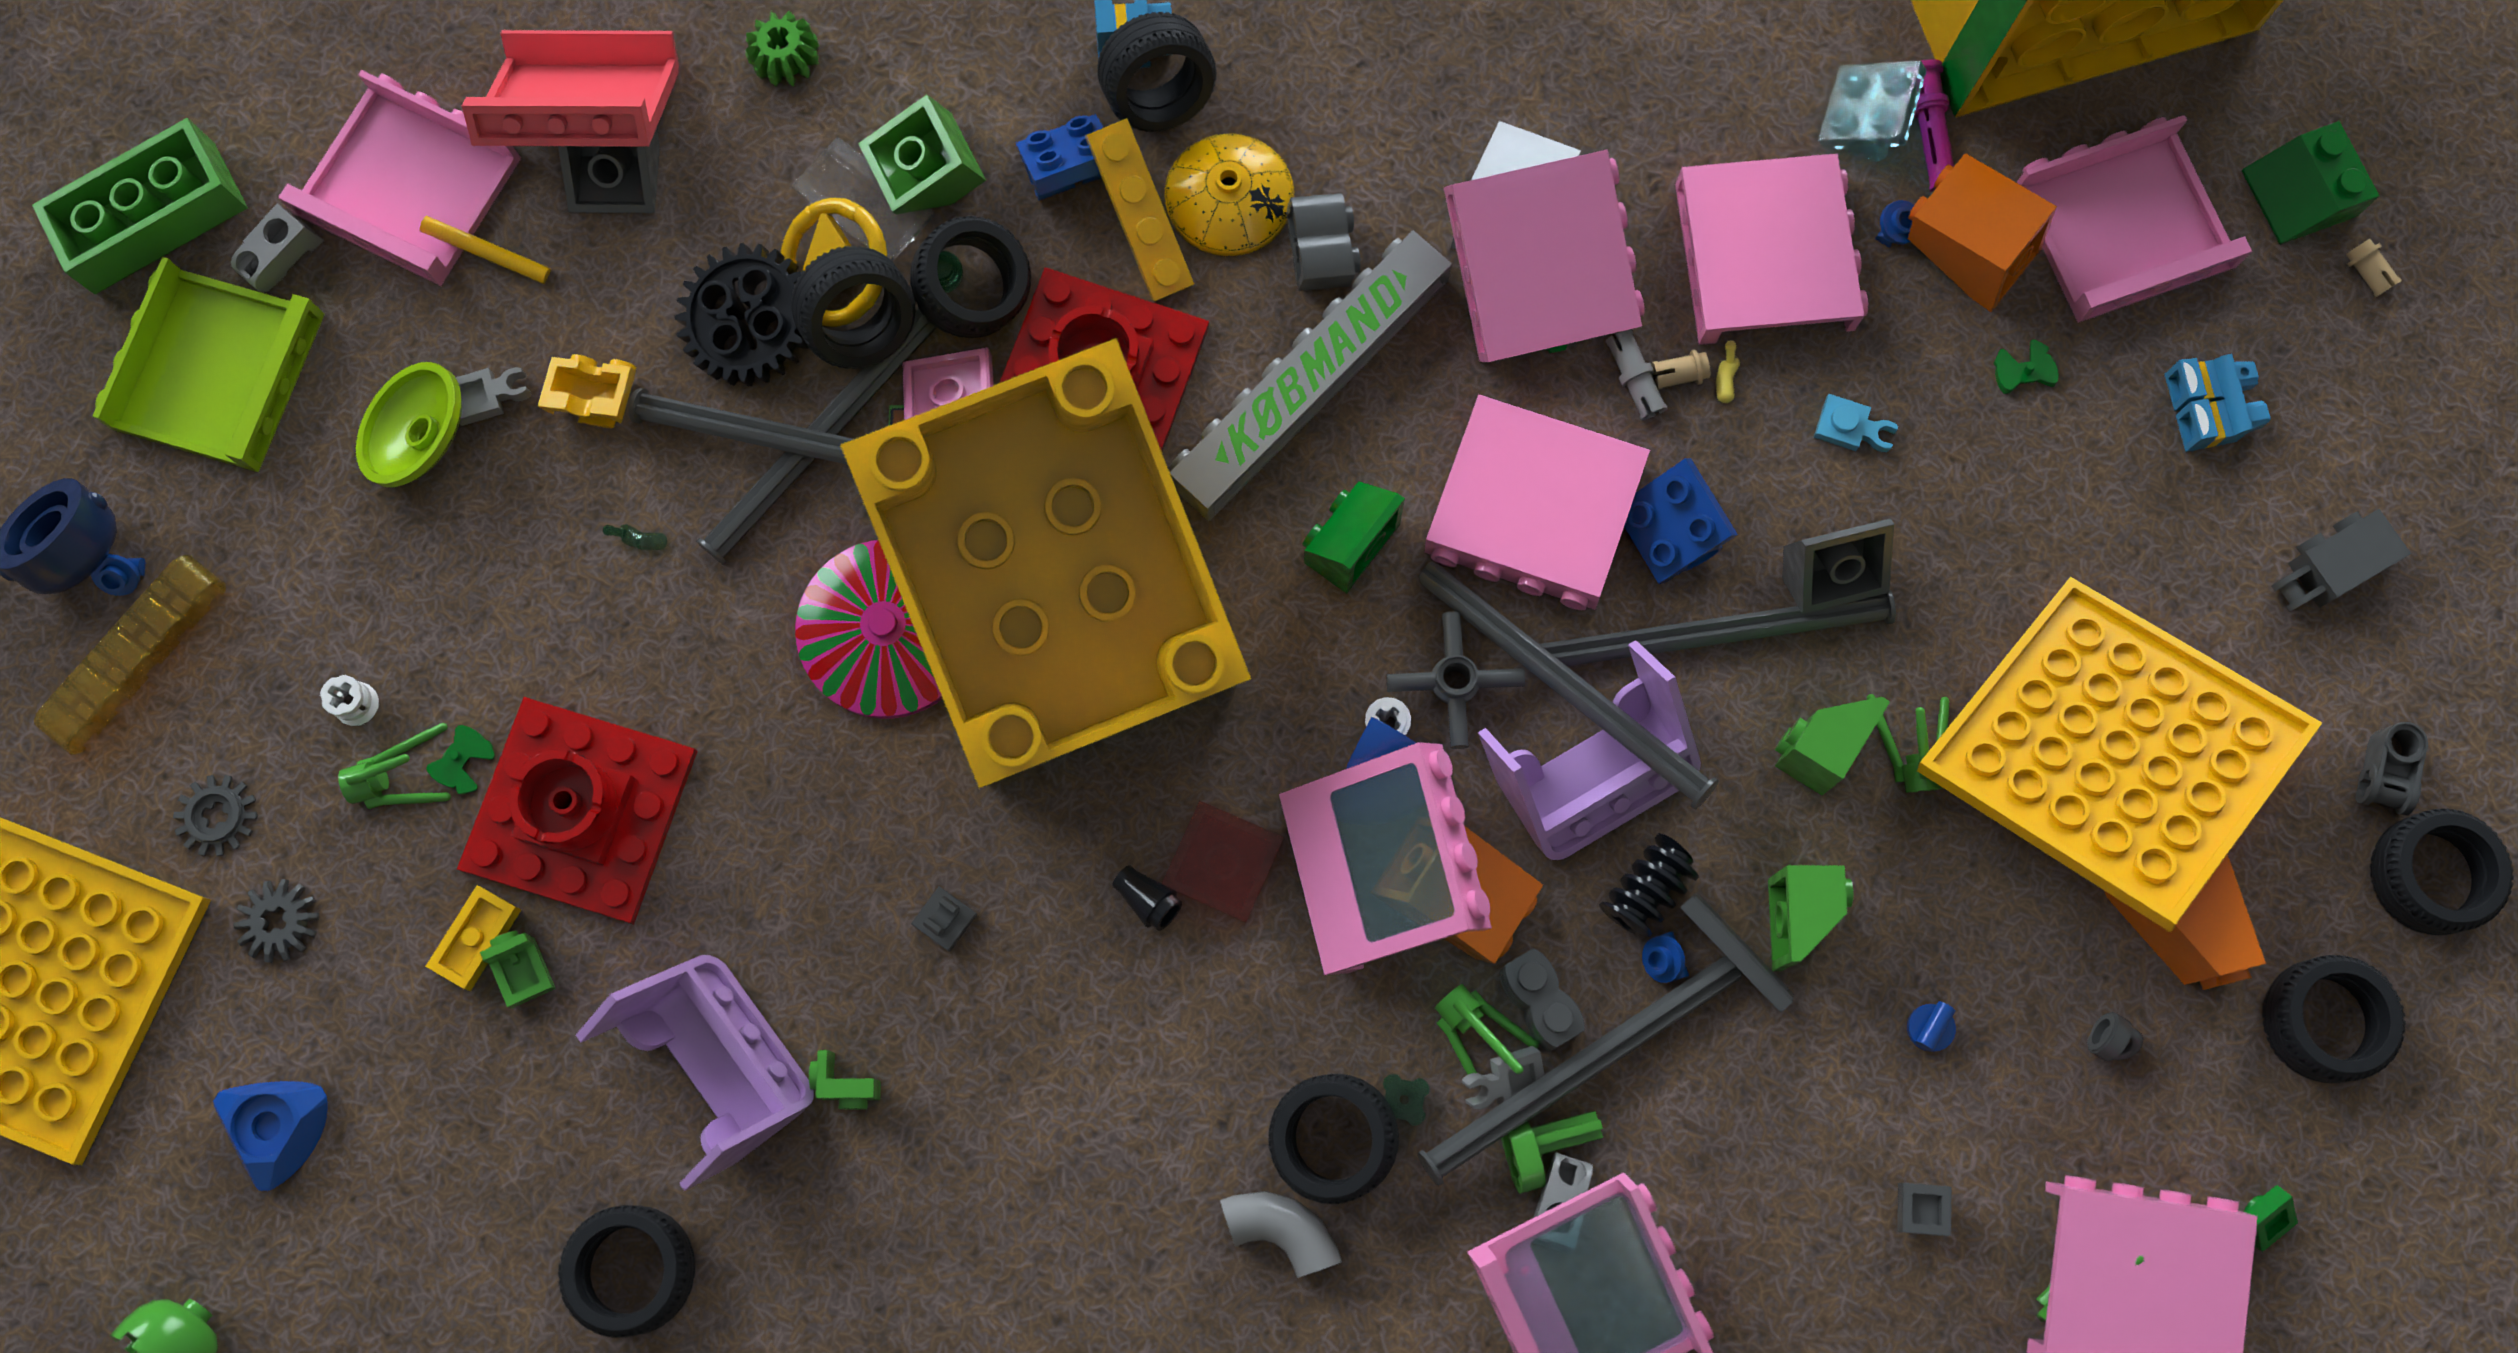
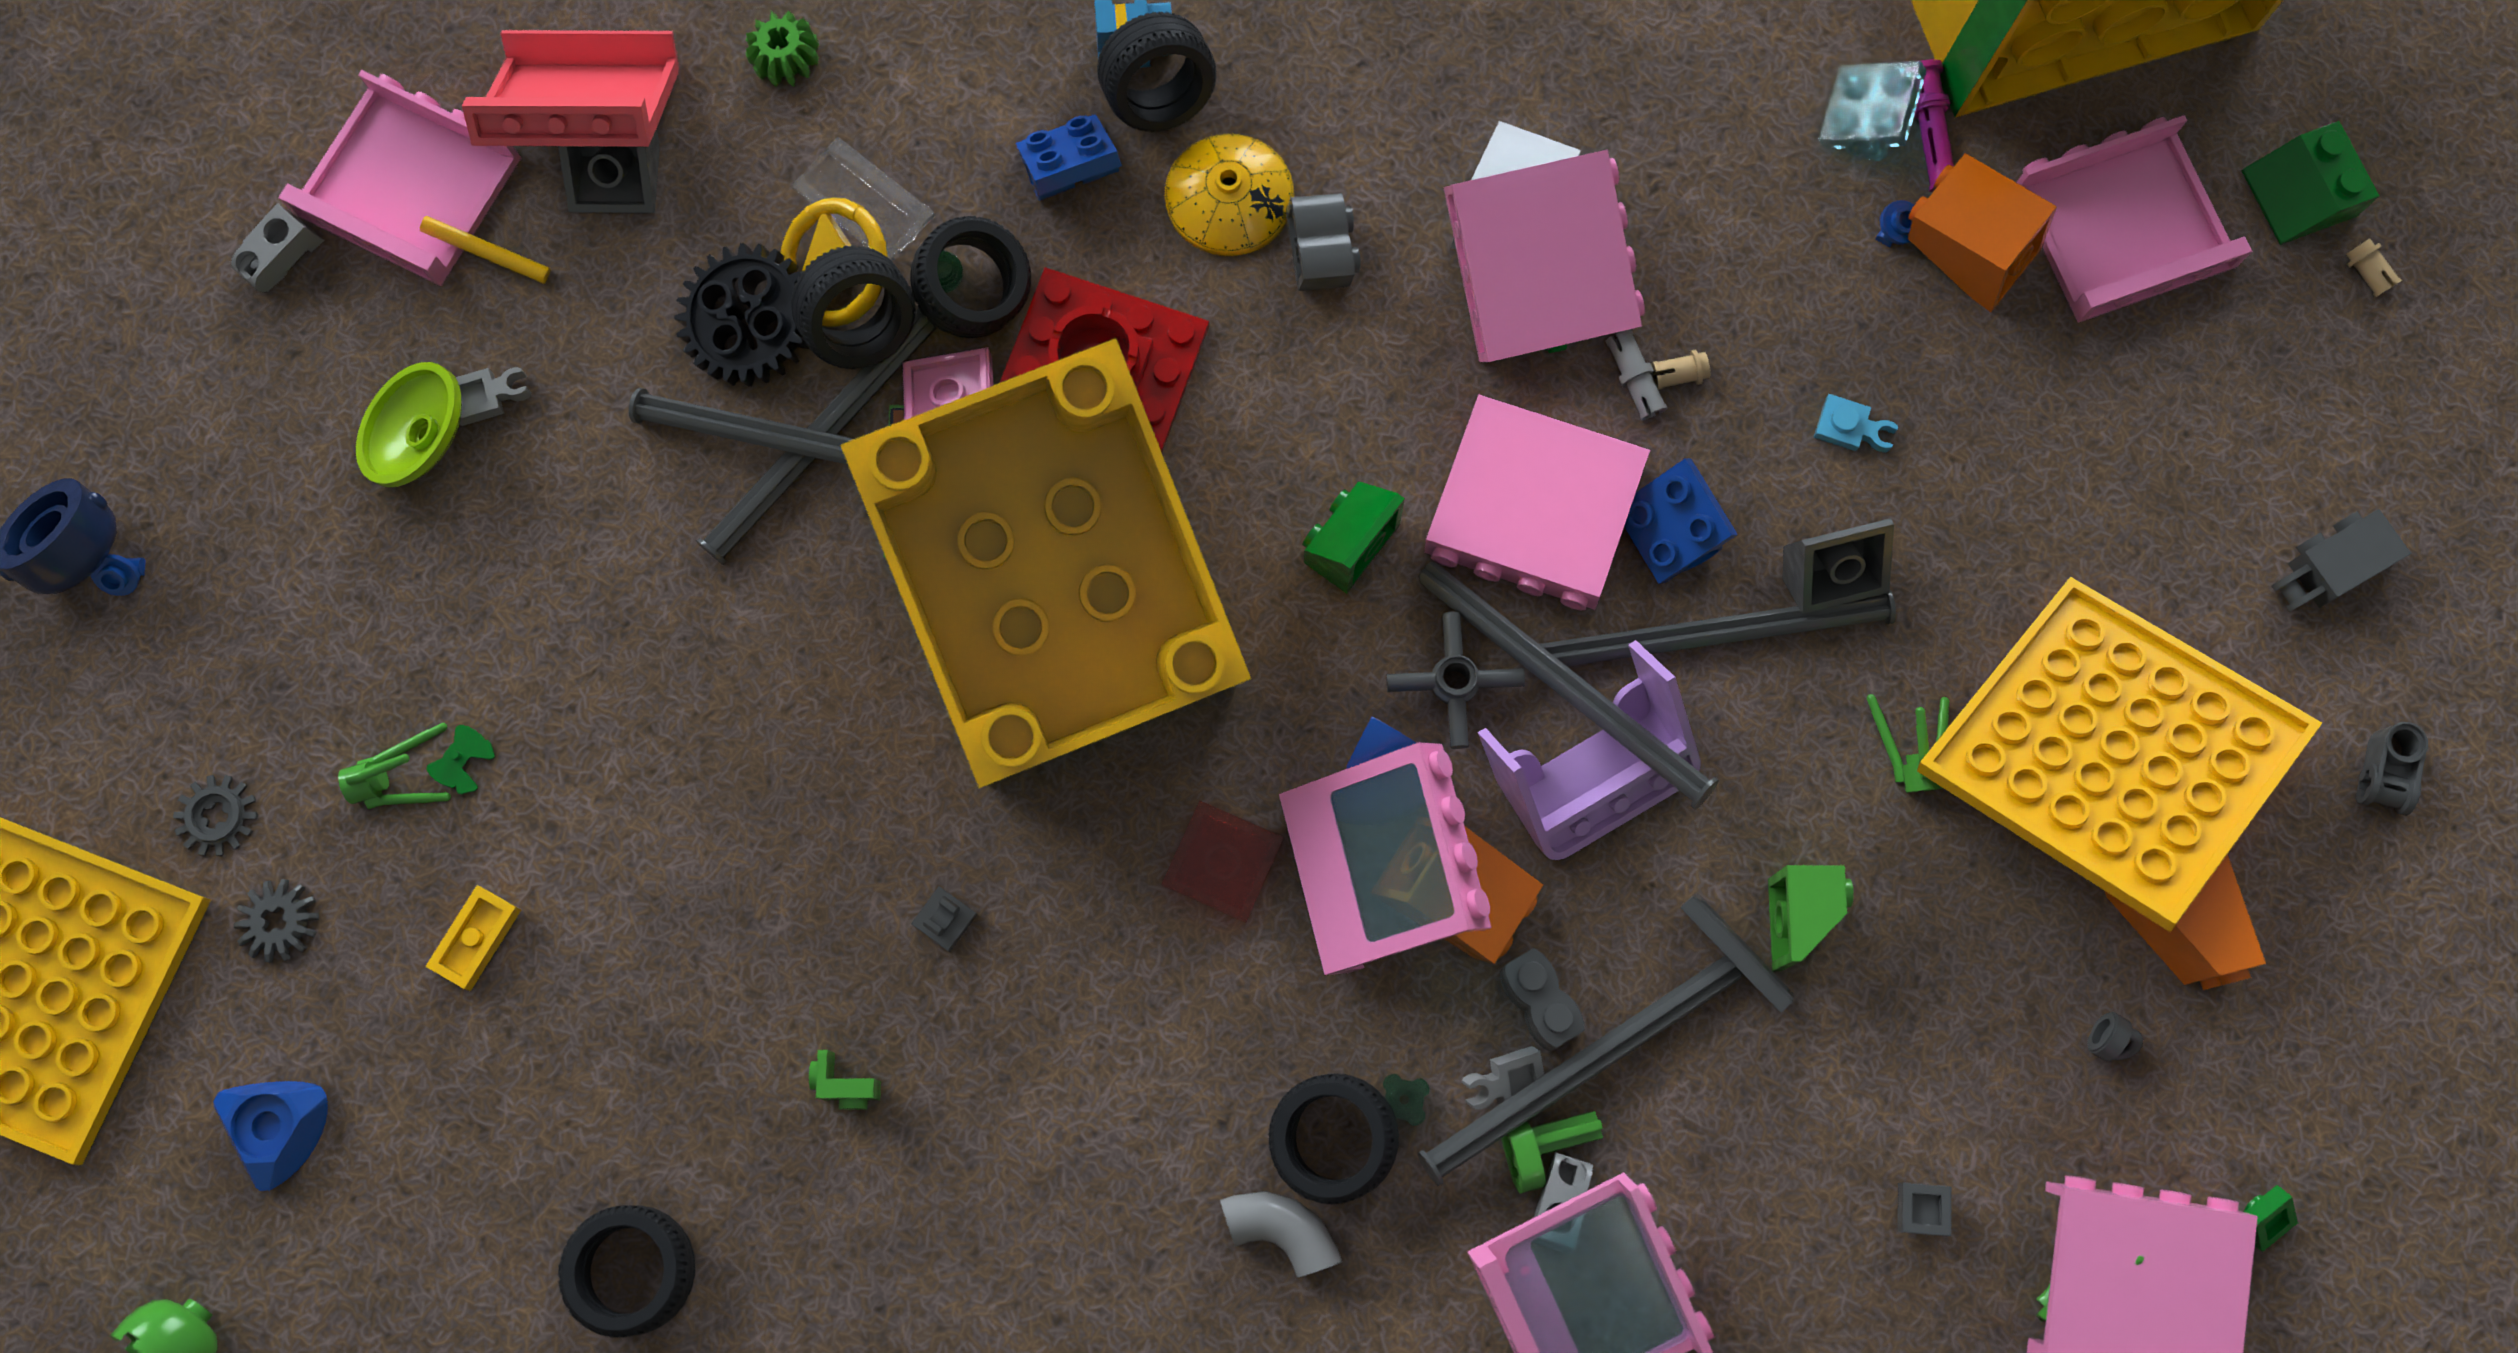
(127, 653): clear yellow beam -> none
(139, 206): bright green brick -> none
(208, 366): lime panel -> none
(362, 694): white bush -> none
(518, 968): bright green bracket -> none
(588, 391): yellow cylinder -> none
(610, 835): red piece -> none
(636, 538): clear green piece -> none
(722, 1049): lavender windscreen -> none
(861, 638): dish -> none
(921, 159): bright green slope -> none
(1139, 209): yellow plate -> none
(1149, 899): black cone -> none
(1309, 375): light grey brick -> none
(1387, 707): white bush -> none
(1463, 1011): bright green plant -> none
(1650, 885): black piece -> none
(1664, 959): blue plate -> none
(1726, 373): light yellow piece -> none
(1769, 245): bright pink panel -> none
(1828, 742): bright green slope -> none
(1932, 1026): blue plate -> none
(2039, 368): green piece -> none
(2214, 401): dark azure hips -> none
(2289, 1035): black tyre -> none
(2406, 901): black tyre -> none

